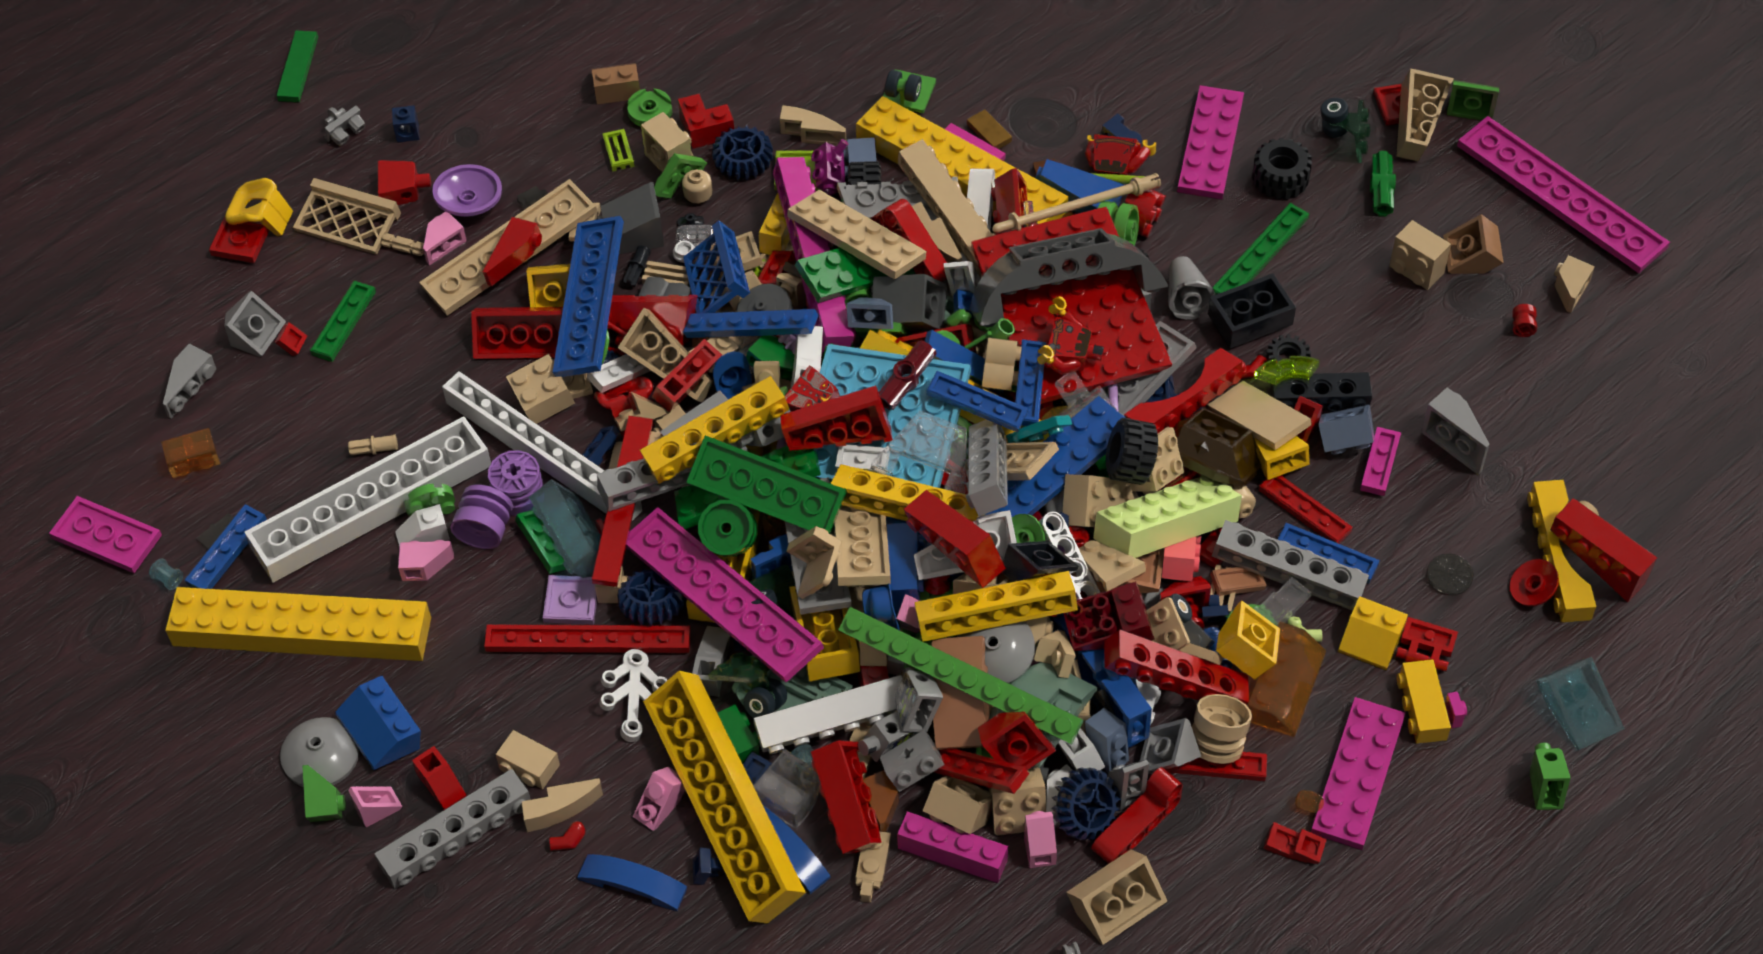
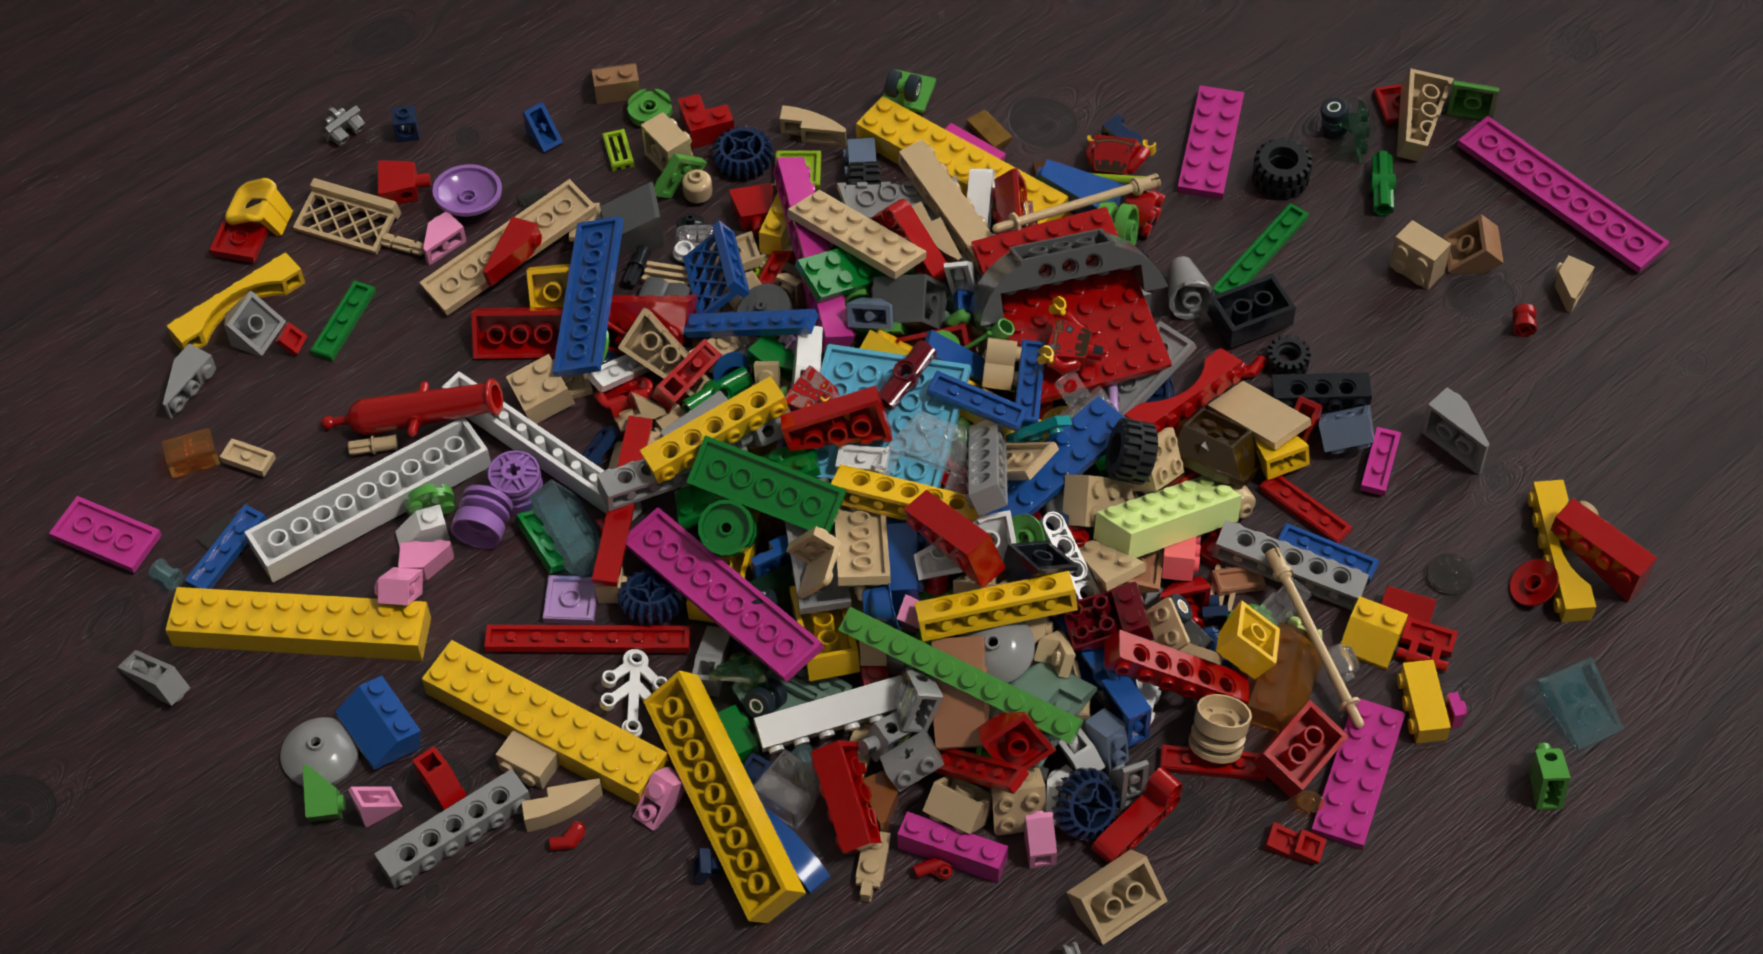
(155, 677): none -> light grey slope
(247, 457): none -> tan plate
(272, 279): none -> yellow arch
(297, 66): green tile -> none
(399, 586): none -> bright pink brick
(419, 408): none -> red piece
(514, 703): none -> yellow brick
(541, 127): none -> blue slope
(633, 878): blue slope -> none
(729, 385): none -> green piece
(752, 205): none -> red torso
(829, 166): magenta brick -> none
(934, 867): none -> red arm
(1170, 745): light grey slope -> none
(1283, 574): none -> tan bar
(1294, 367): clear neon green tile -> none
(1300, 749): none -> red brick
(1345, 661): none -> clear head
(1414, 605): none -> red slope

